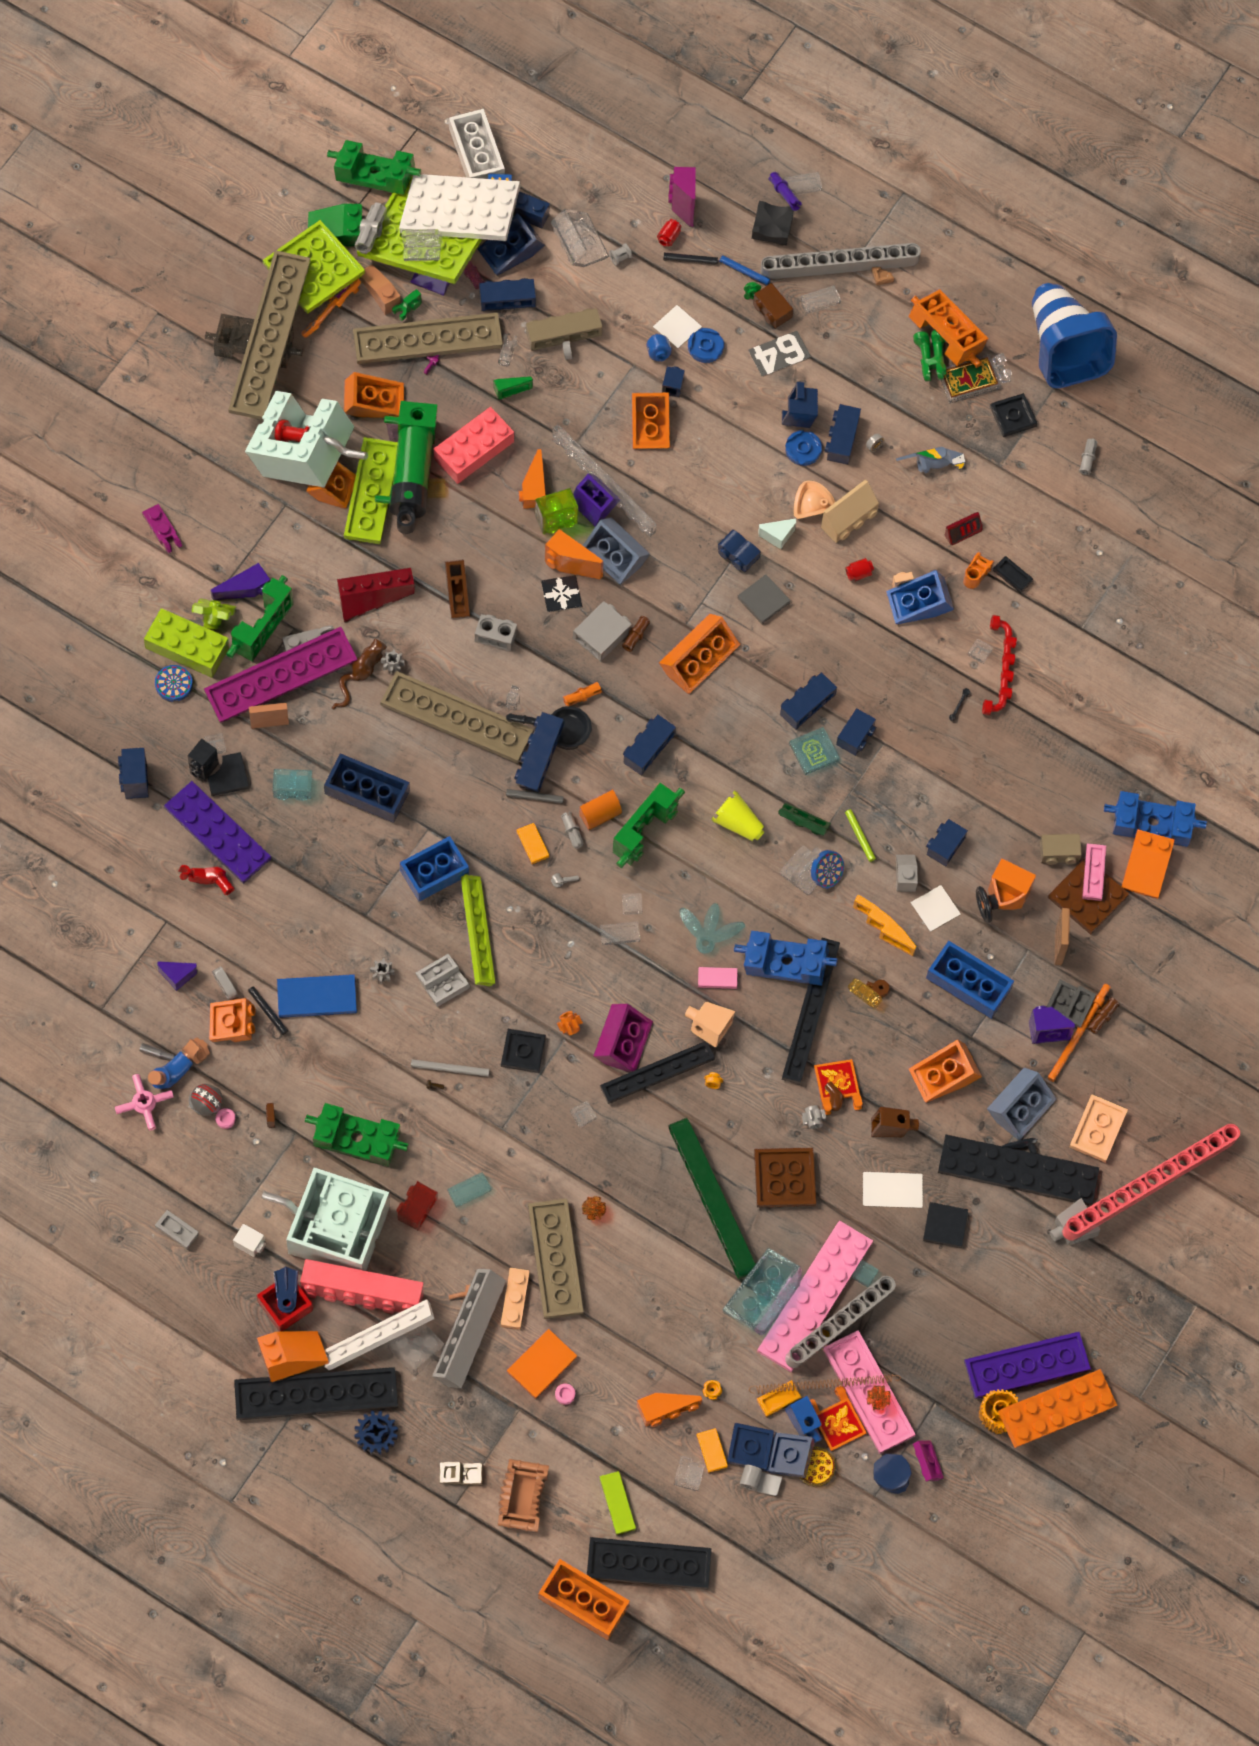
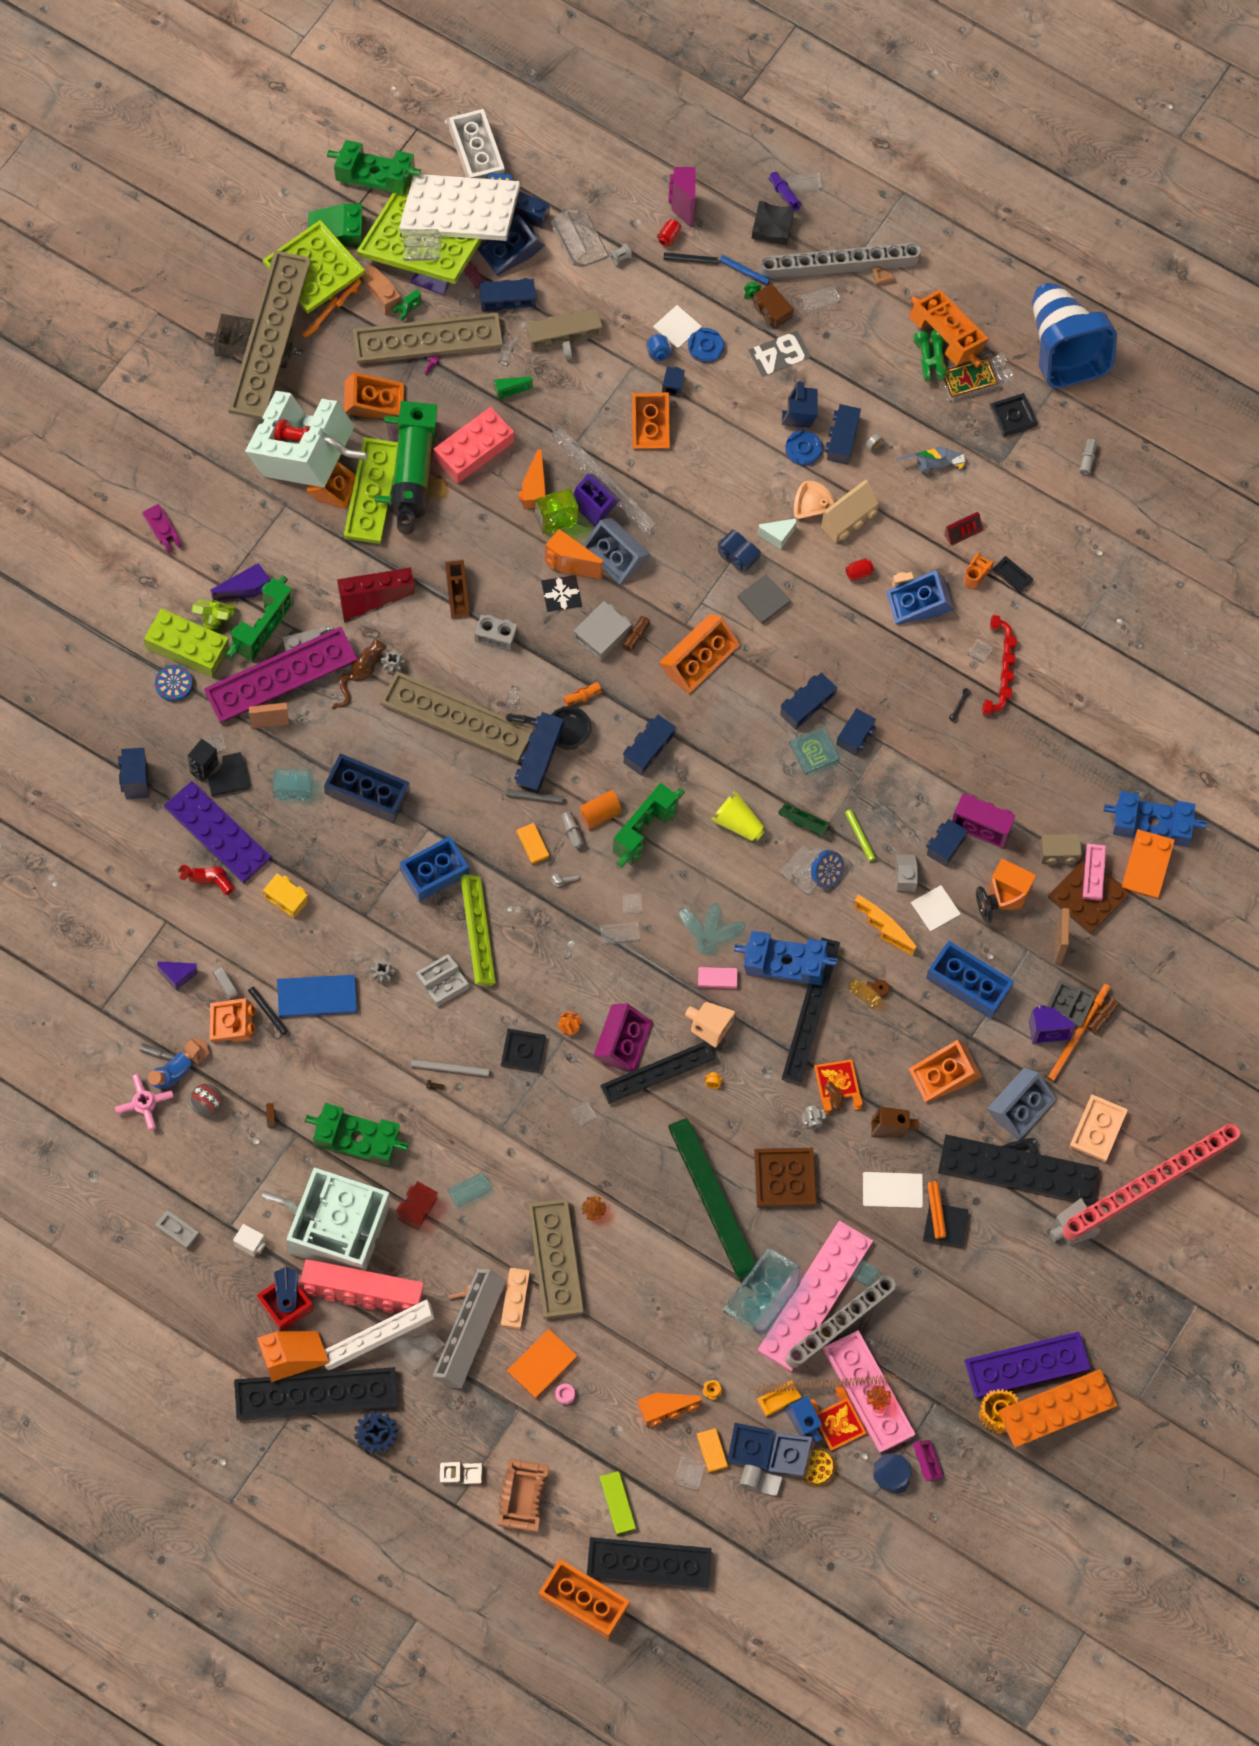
(225, 1118): bright pink tile -> none
(285, 895): none -> yellow brick
(370, 228): light grey piece -> none
(936, 1209): none -> orange axle
(984, 820): none -> magenta brick

